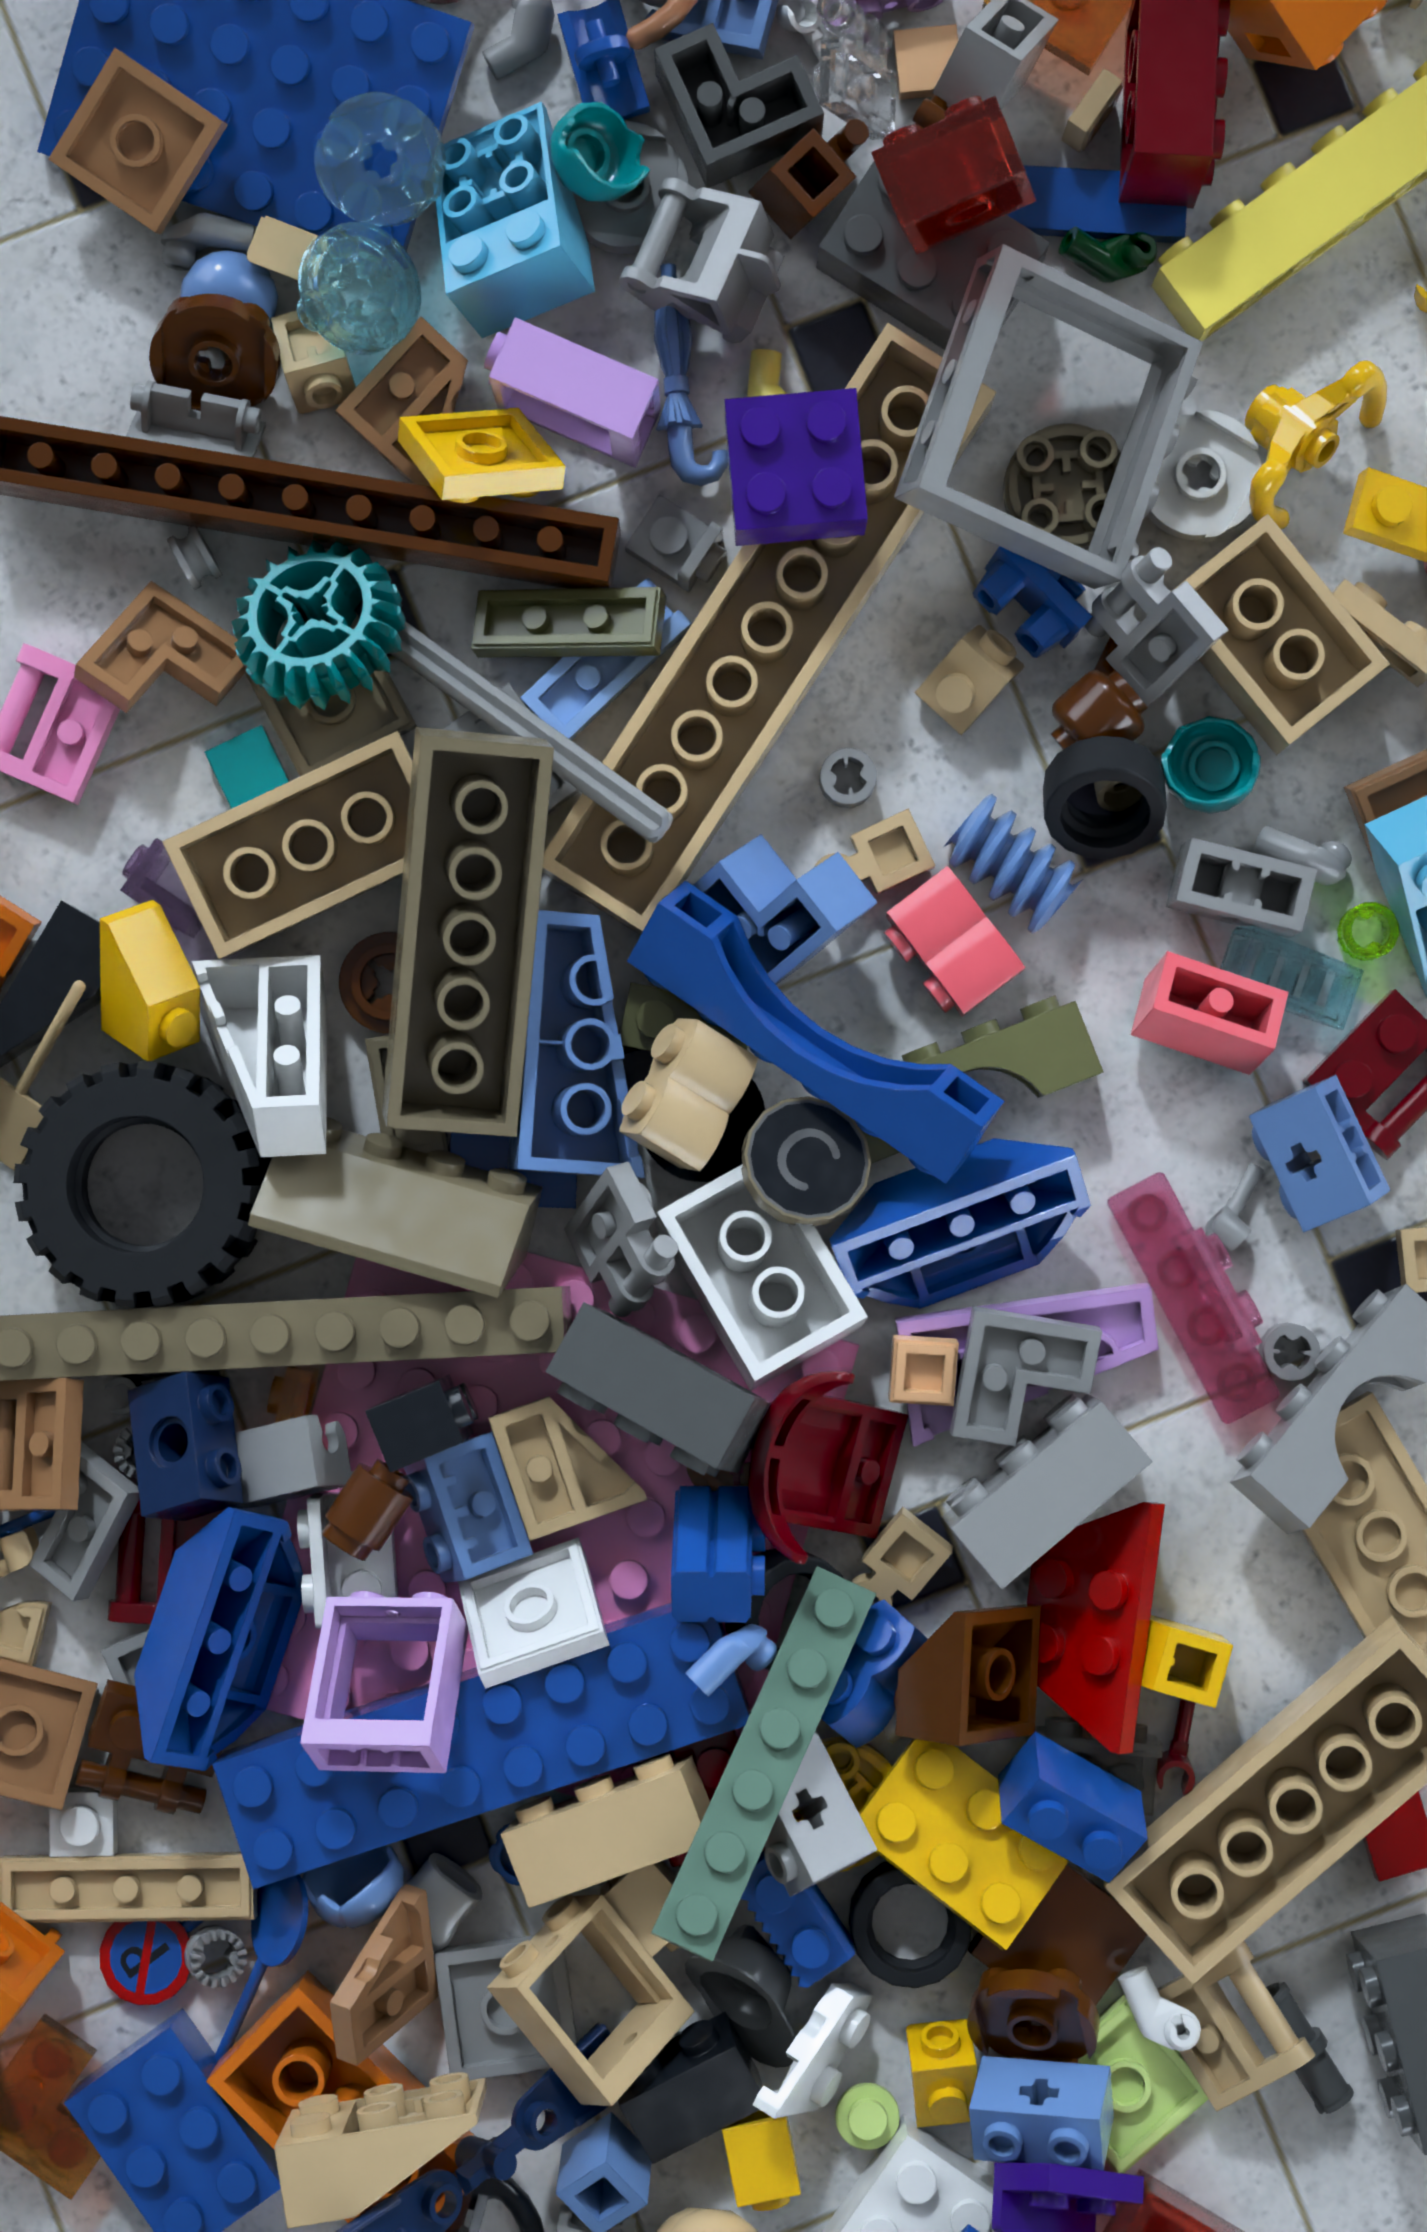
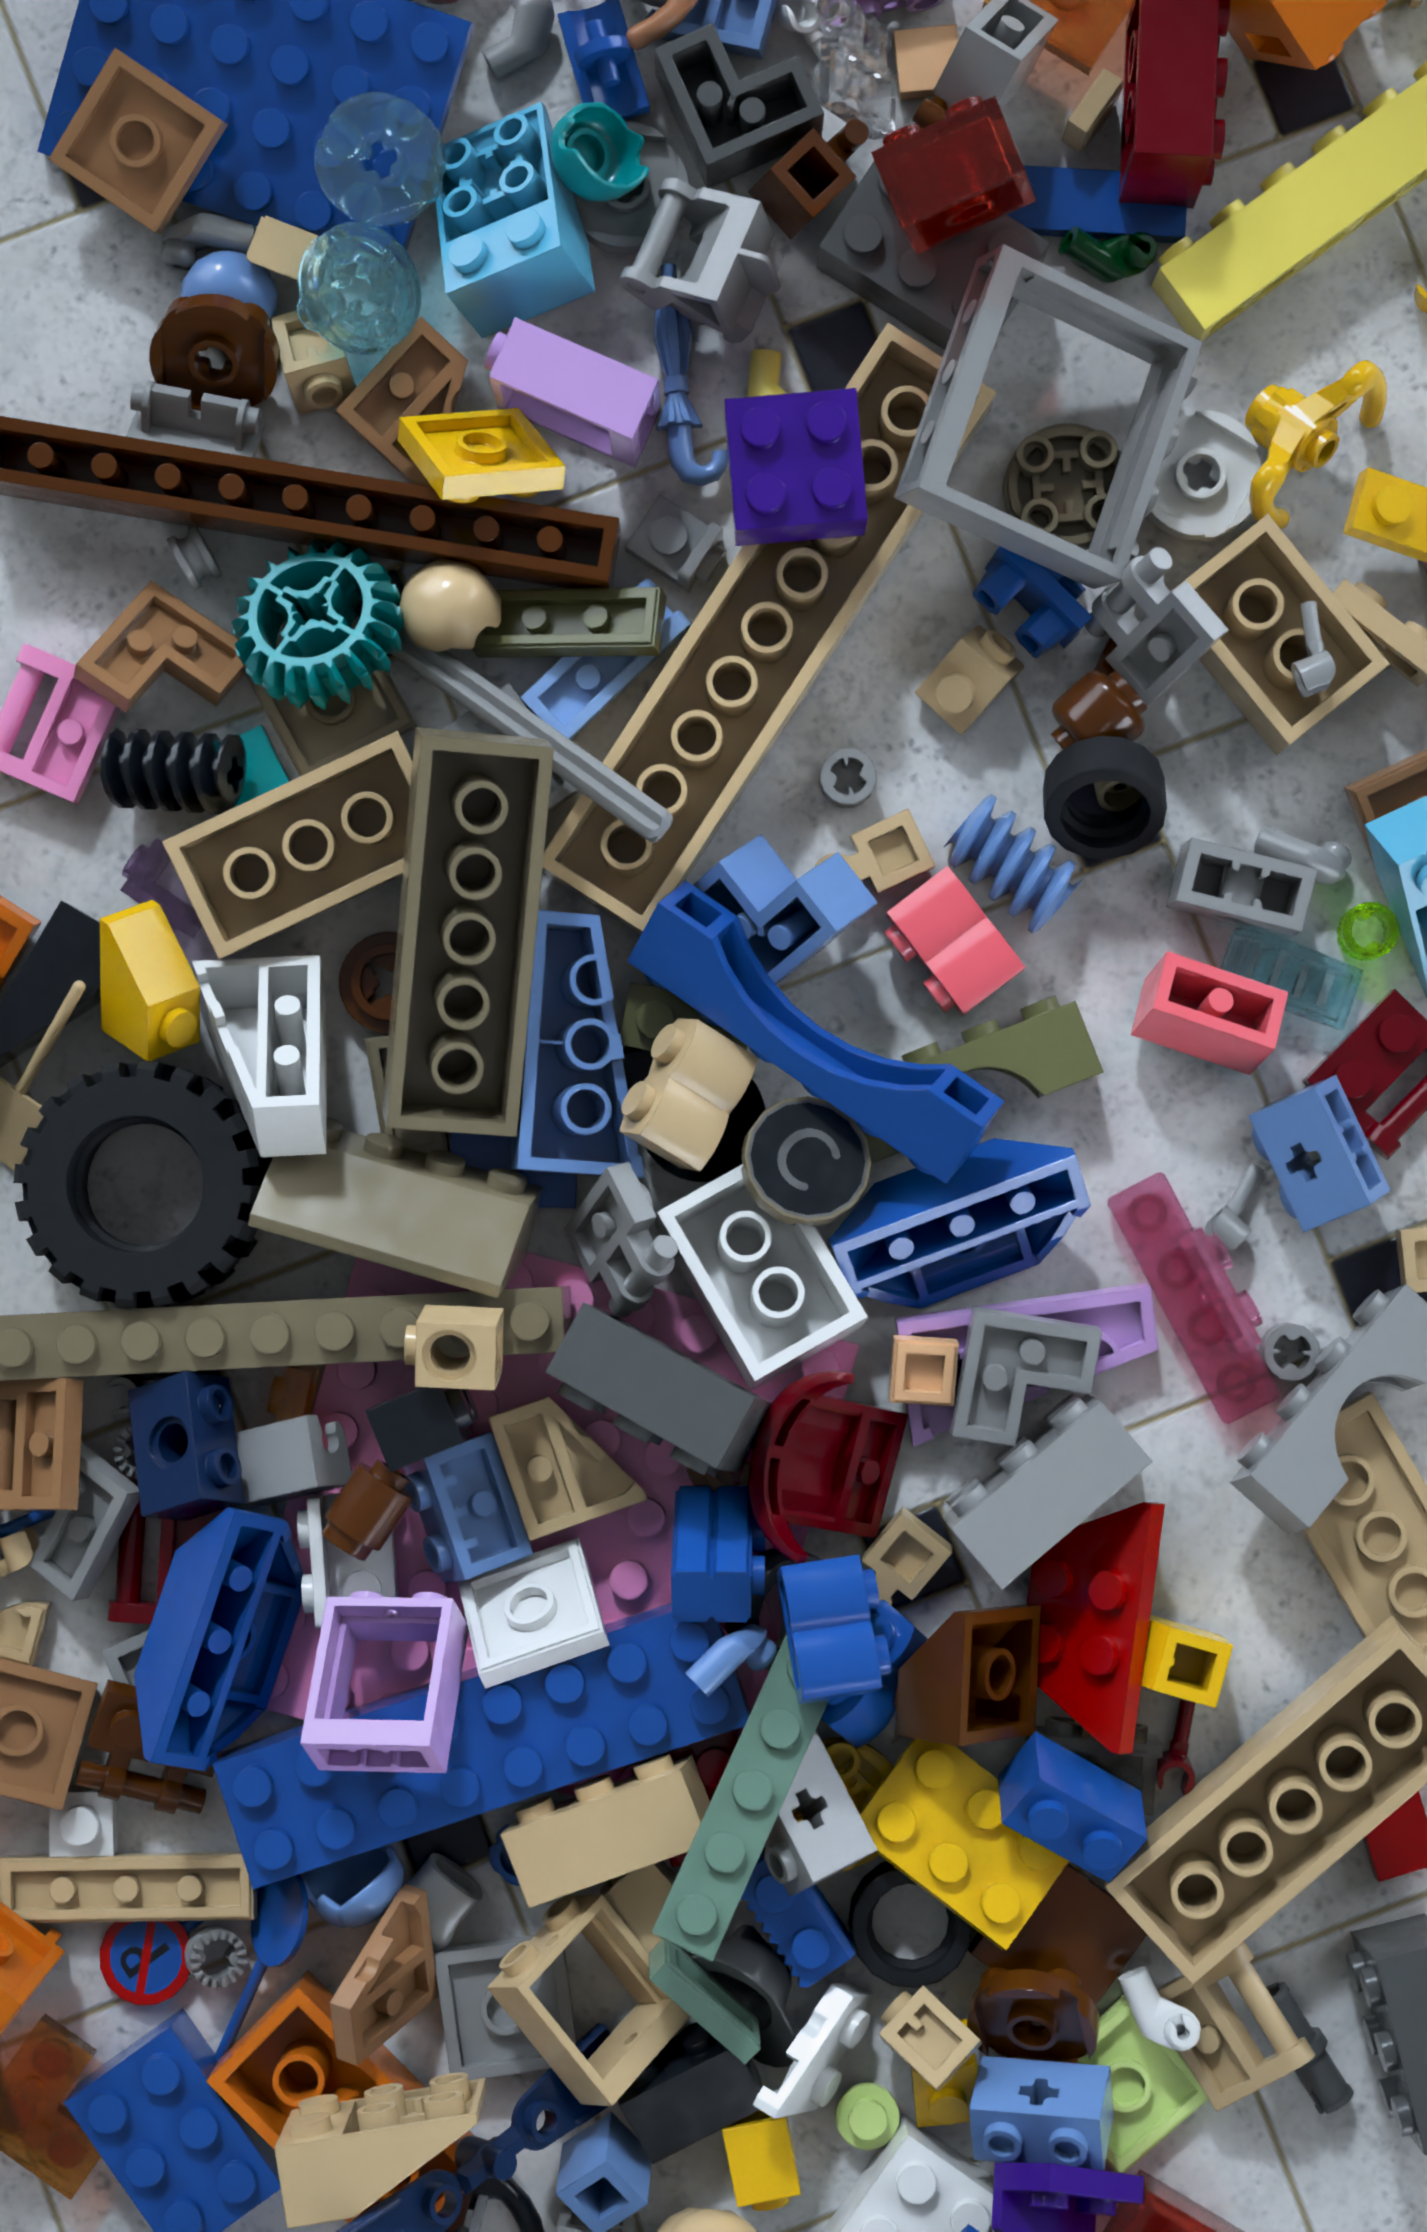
(173, 771): none -> black piece
(448, 605): none -> tan hair
(481, 1331): none -> tan brick
(705, 2000): none -> sand green tile
(831, 1628): none -> blue brick
(928, 2036): none -> tan bracket
(1211, 764): teal hair -> none
(1316, 671): none -> light grey hand

